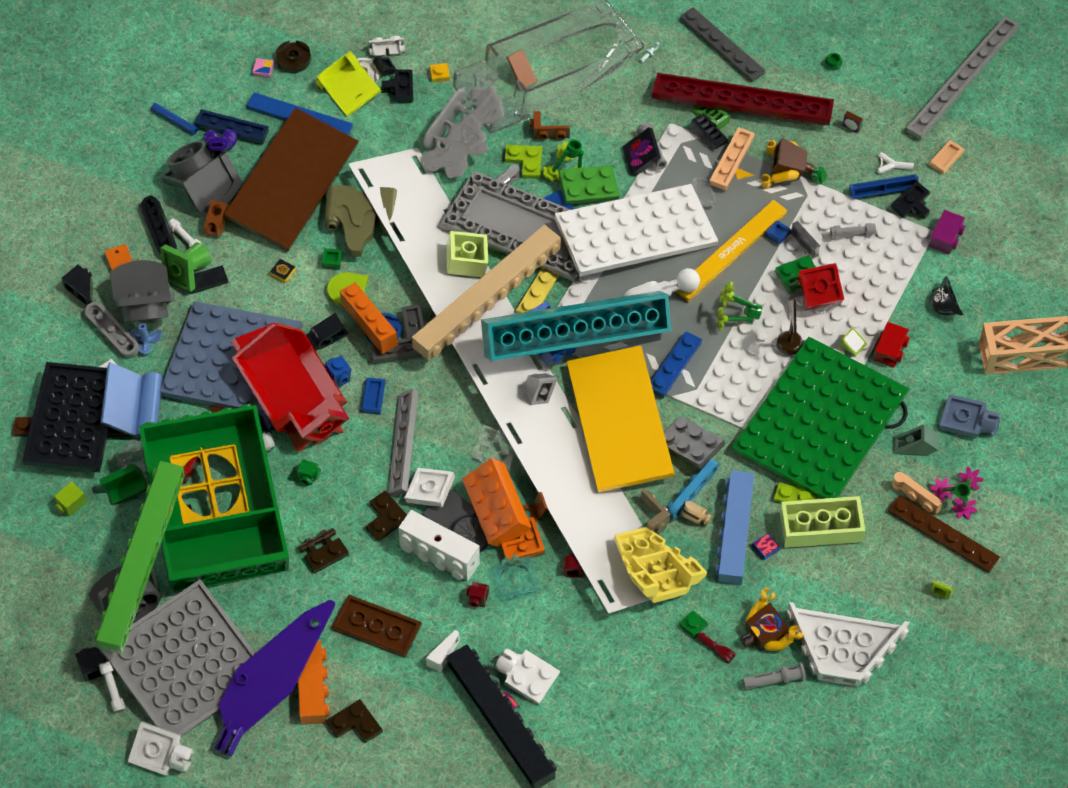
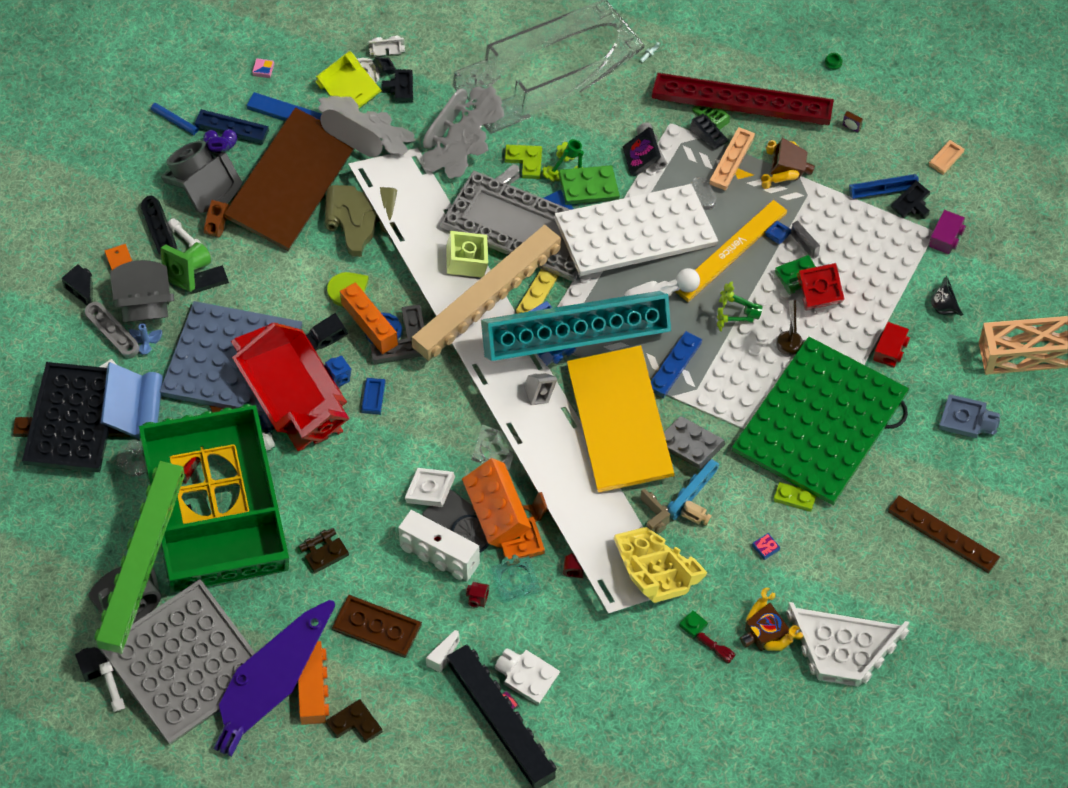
(70, 499): lime brick -> none
(124, 484): green panel -> none
(159, 750): white plate -> none
(282, 270): tile -> none
(296, 64): dark brown plate -> none
(308, 472): green plate -> none
(332, 258): green plate -> none
(360, 129): none -> light grey plant
(390, 516): dark brown plate -> none
(403, 443): light grey plate -> none
(439, 72): yellow plate -> none
(521, 68): nougat tile -> none
(548, 132): dark orange bracket -> none
(722, 44): dark grey plate -> none
(735, 528): medium blue brick -> none
(783, 675): light grey pin -> none
(819, 175): green plate -> none
(822, 521): yellowish green brick -> none
(853, 342): slope -> none
(869, 229): light grey bar -> none
(891, 164): white piece -> none
(917, 441): sand green slope -> none
(917, 493): light nougat plate -> none
(941, 589): lime slope -> none
(961, 491): dark pink plant -> none
(962, 78): light grey plate -> none

